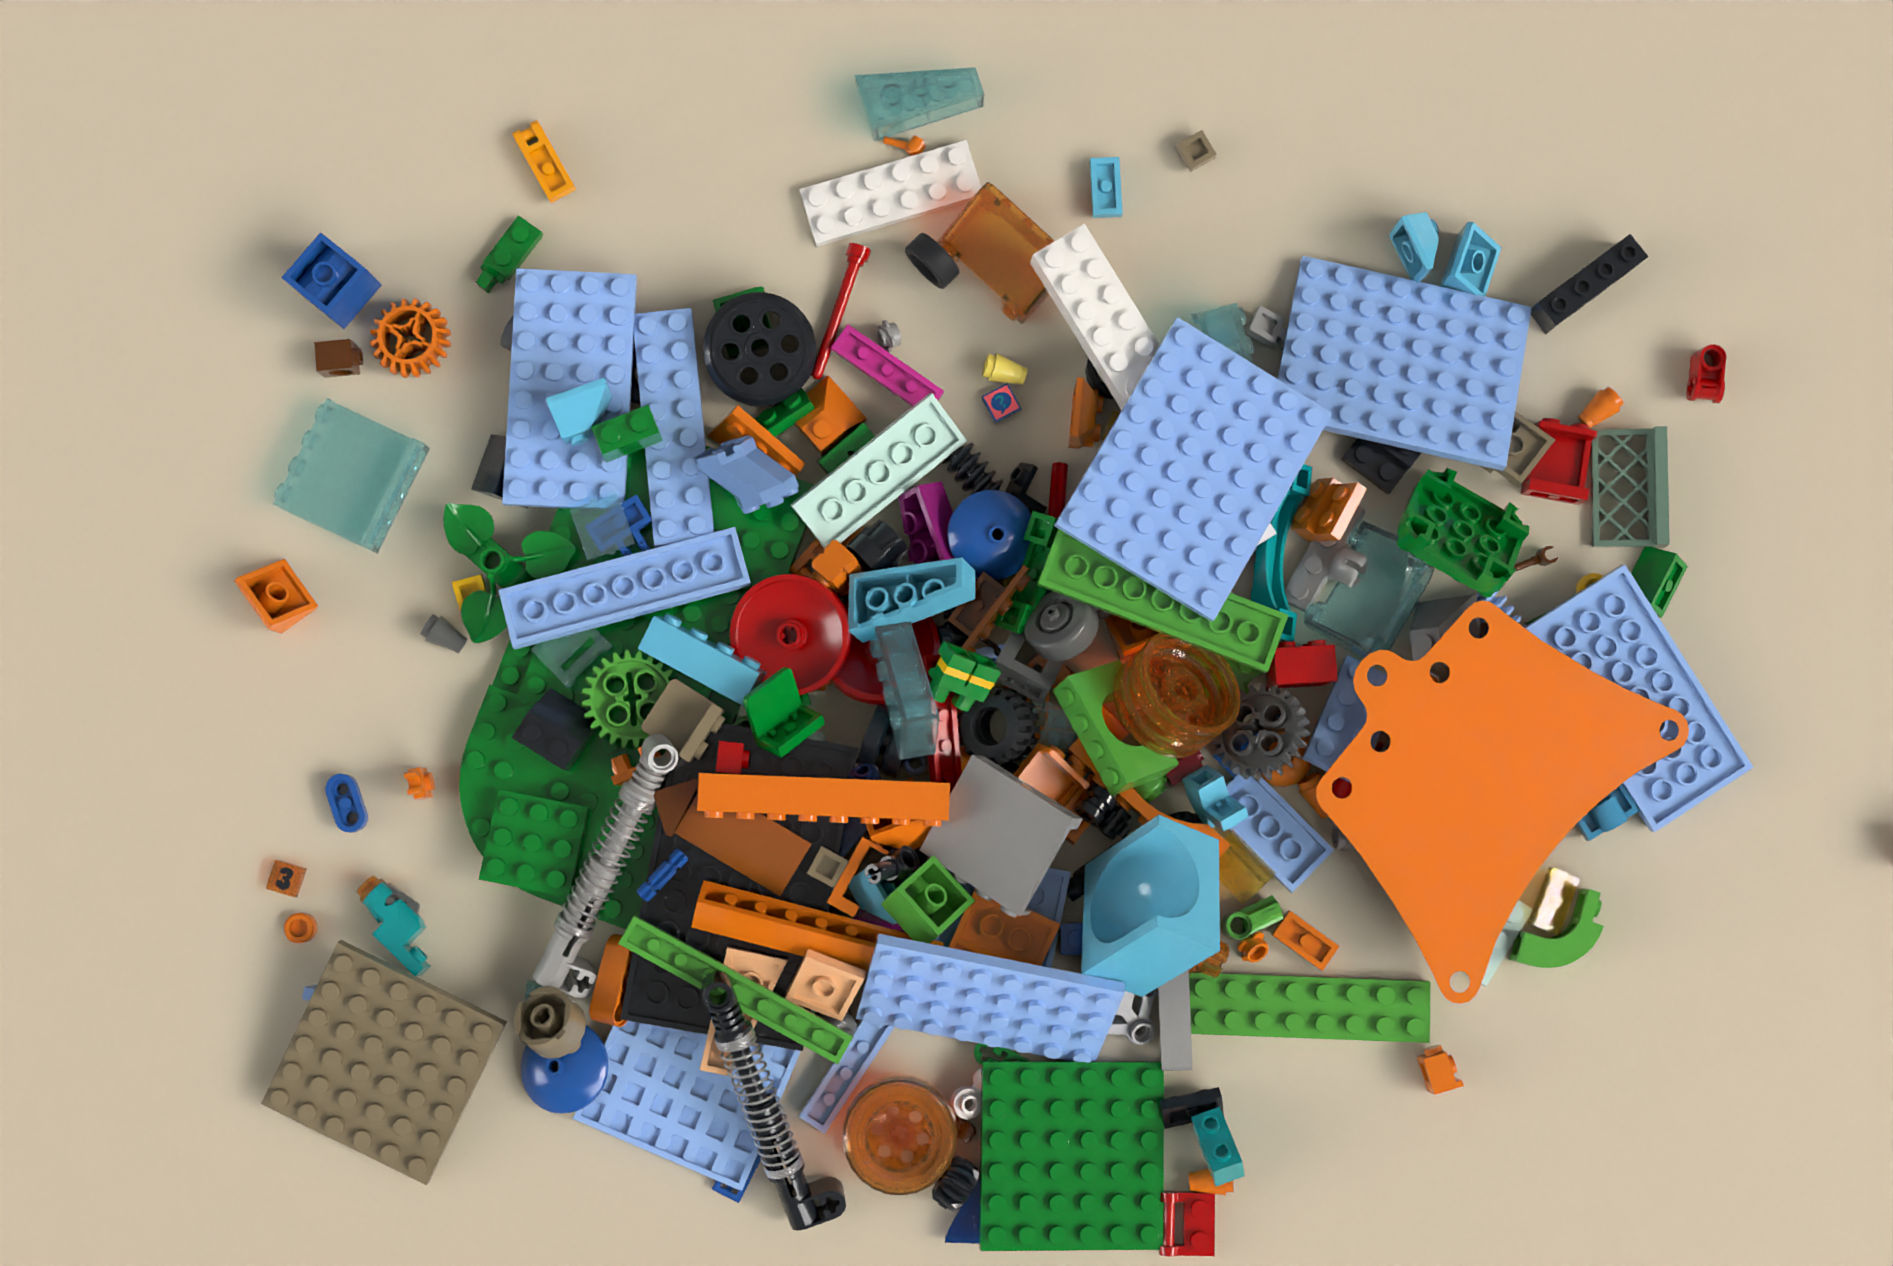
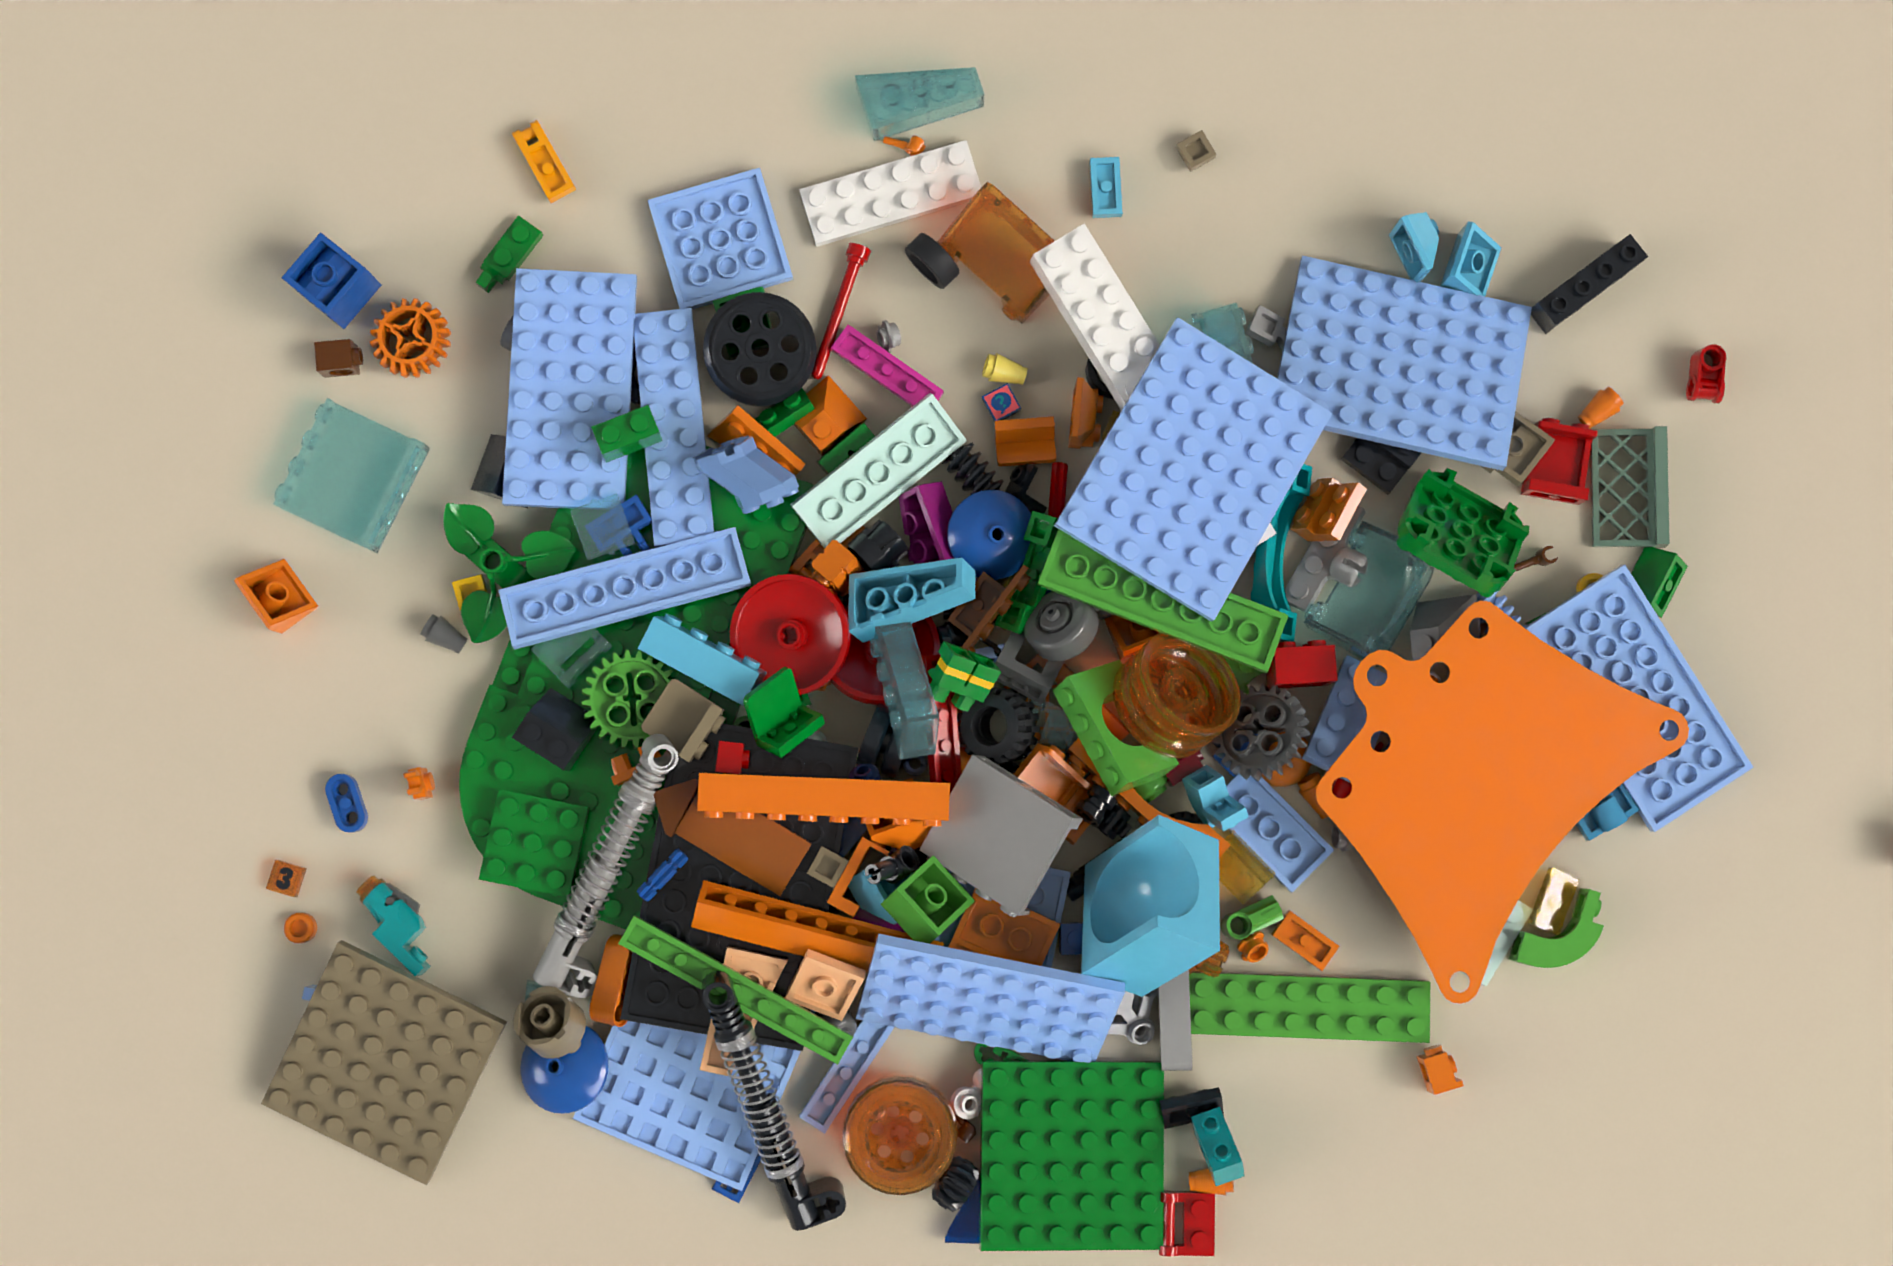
(579, 410): medium azure slope -> none
(720, 239): none -> light blue plate
(1025, 441): none -> orange panel

